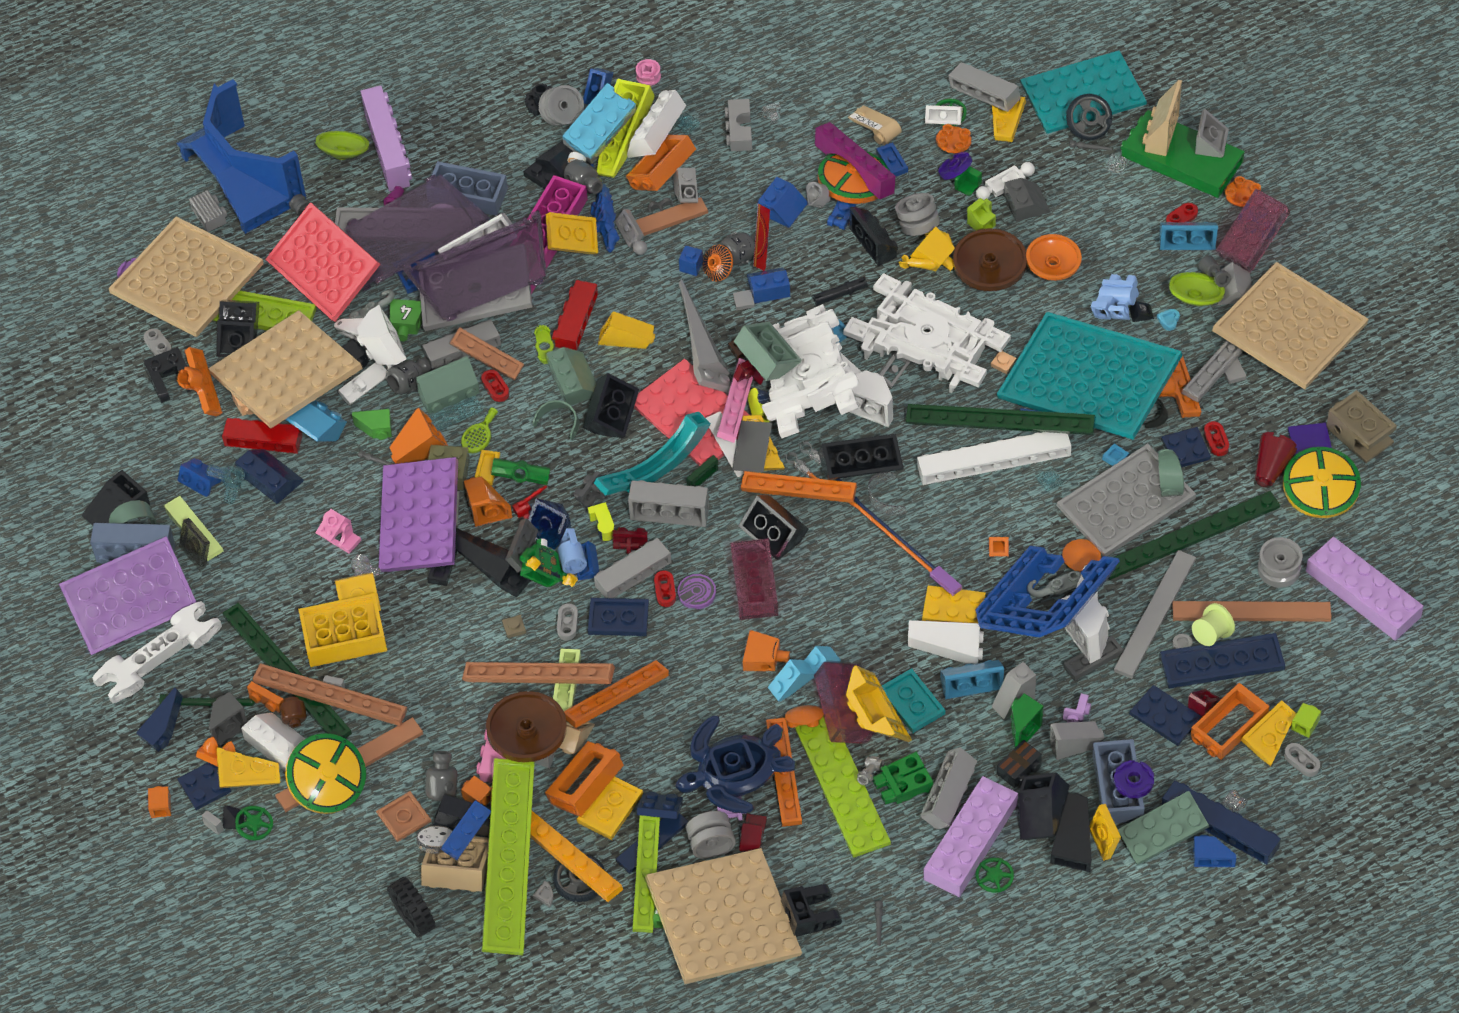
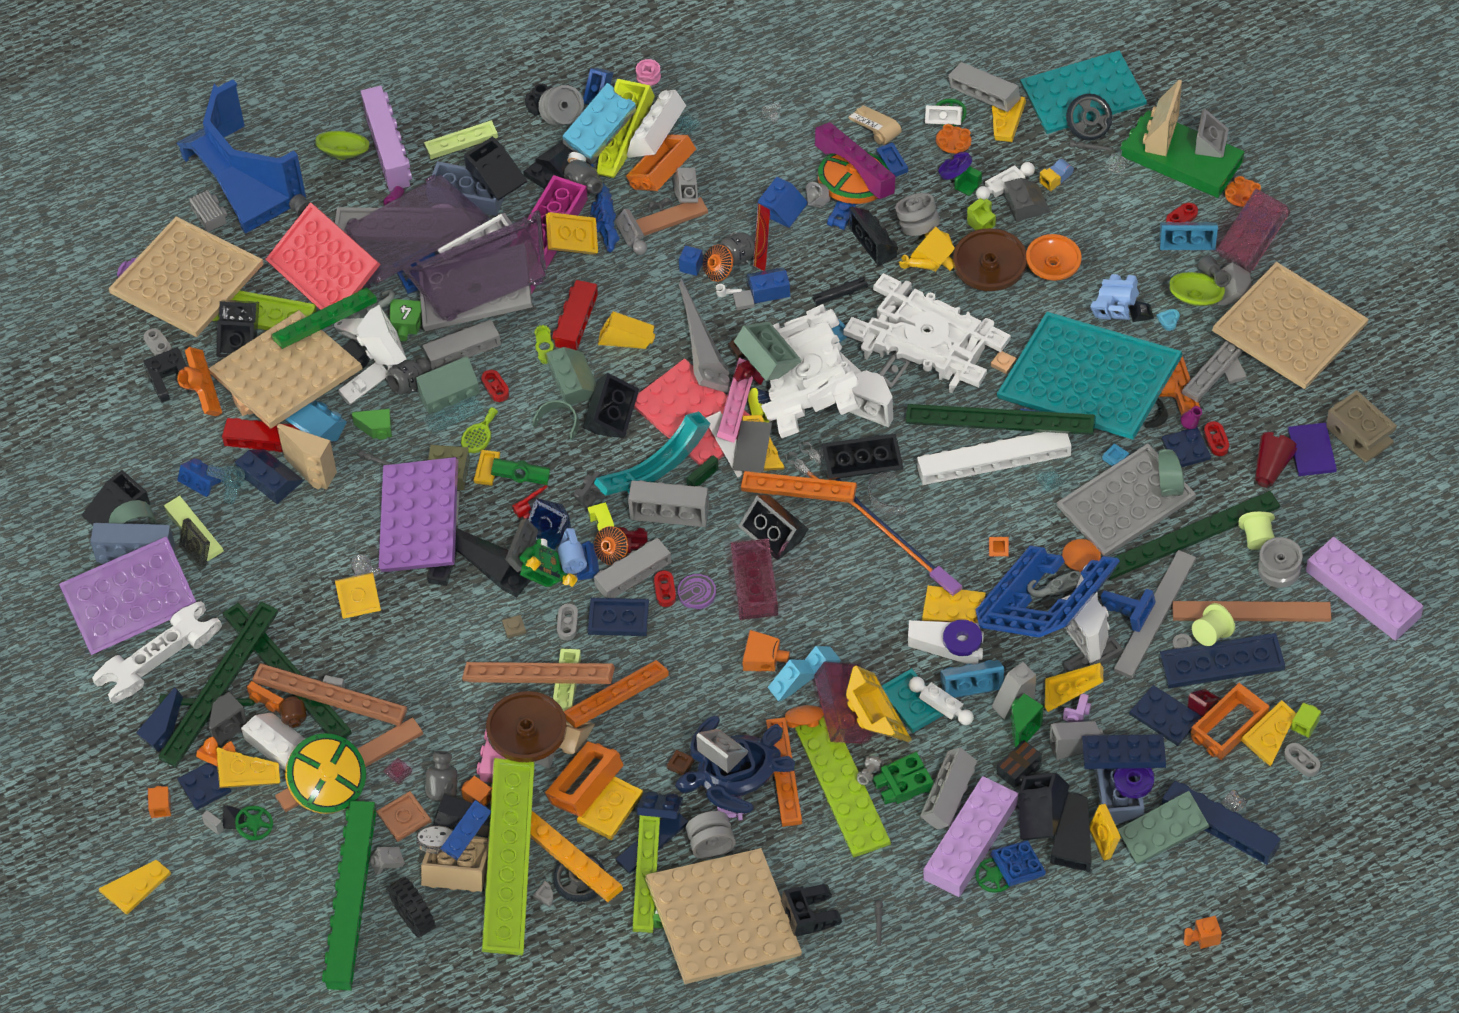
(135, 886): none -> yellow wing
(218, 684): none -> dark green plate
(308, 455): none -> tan slope
(324, 318): none -> green plate
(335, 523): bright pink tile -> none
(342, 630): yellow slope -> none
(350, 896): none -> green brick
(386, 858): none -> light grey bracket
(398, 771): none -> clear pink plate
(415, 439): orange slope -> none
(460, 139): none -> yellowish green plate
(485, 502): orange slope -> none
(487, 354): nougat tile -> none
(494, 168): none -> black slope
(617, 545): none -> dish
(680, 763): none -> reddish brown plate
(720, 749): none -> light grey slope
(724, 292): none -> white hand
(740, 136): light grey arch -> none
(752, 832): dark red slope -> none
(941, 700): none -> white plate
(959, 628): none -> dark purple tile
(1018, 863): none -> blue tile
(1055, 174): none -> leg
(1071, 684): none -> yellow wing
(1123, 751): none -> dark blue plate
(1135, 609): none -> blue bracket
(1191, 418): none -> magenta cone
(1206, 933): none -> orange brick
(1212, 853): blue slope -> none
(1257, 528): none -> yellowish green piece
(1321, 482): dish -> none

